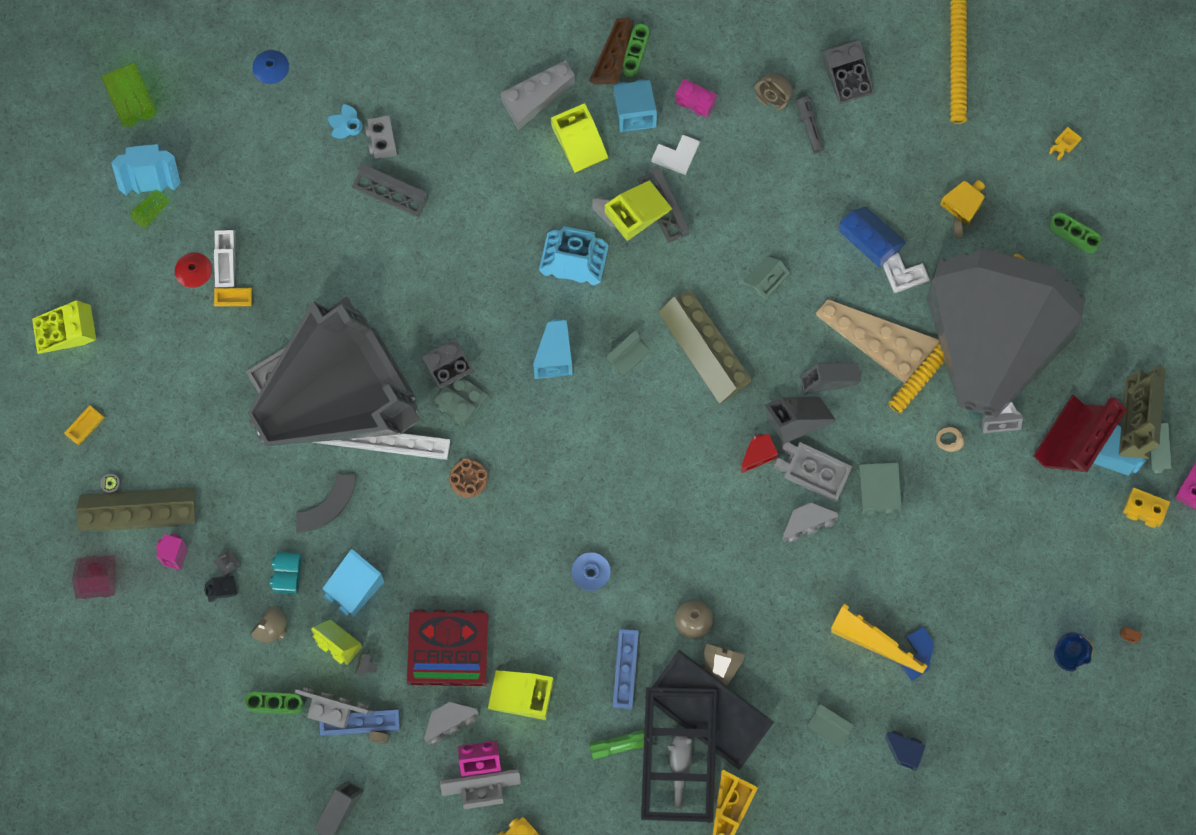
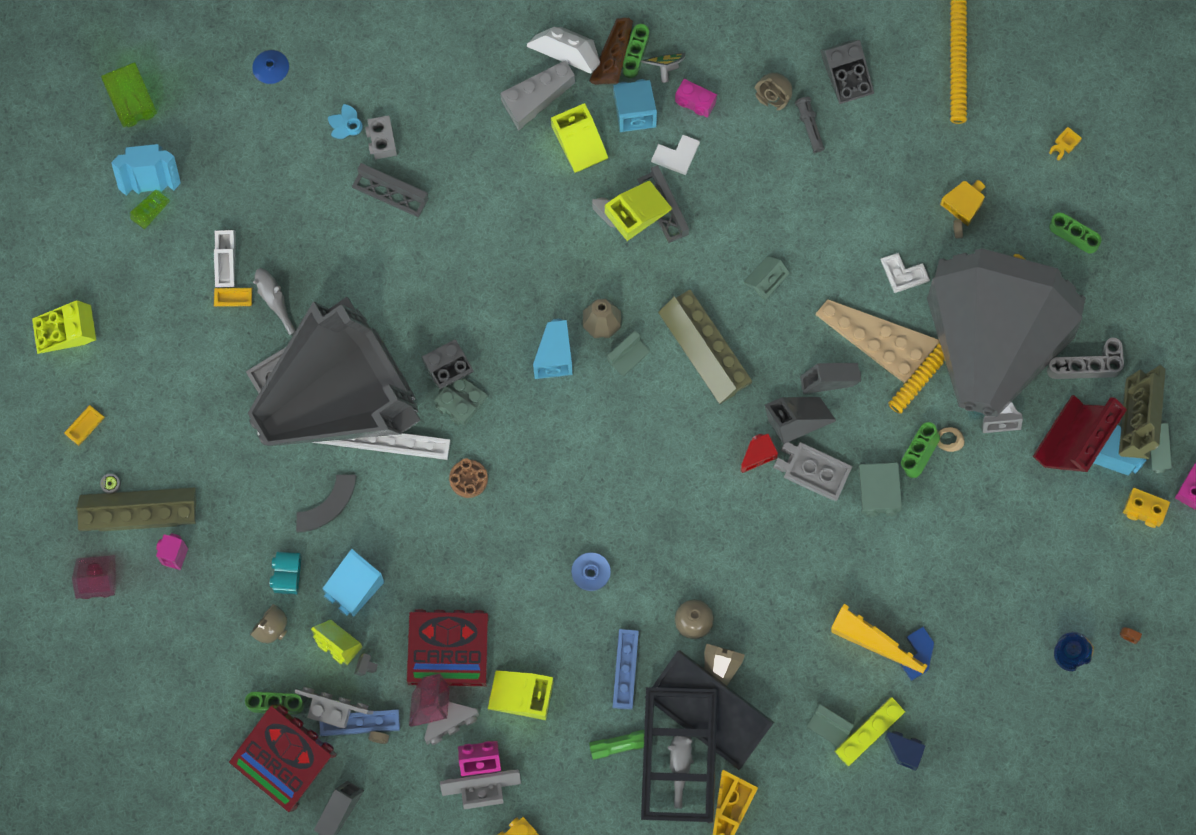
(195, 277): red dish -> none
(220, 588): black bracket -> none
(227, 563): dark grey tile -> none
(273, 296): none -> light grey piece
(282, 756): none -> dark red panel
(429, 700): none -> clear pink slope
(567, 46): none -> white wedge
(574, 255): medium azure slope -> none
(601, 318): none -> dark tan cone
(666, 62): none -> shield
(808, 520): light grey slope -> none
(869, 731): none -> neon yellow plate
(871, 235): blue slope -> none
(921, 458): none -> bright green beam
(1084, 363): none -> light grey beam

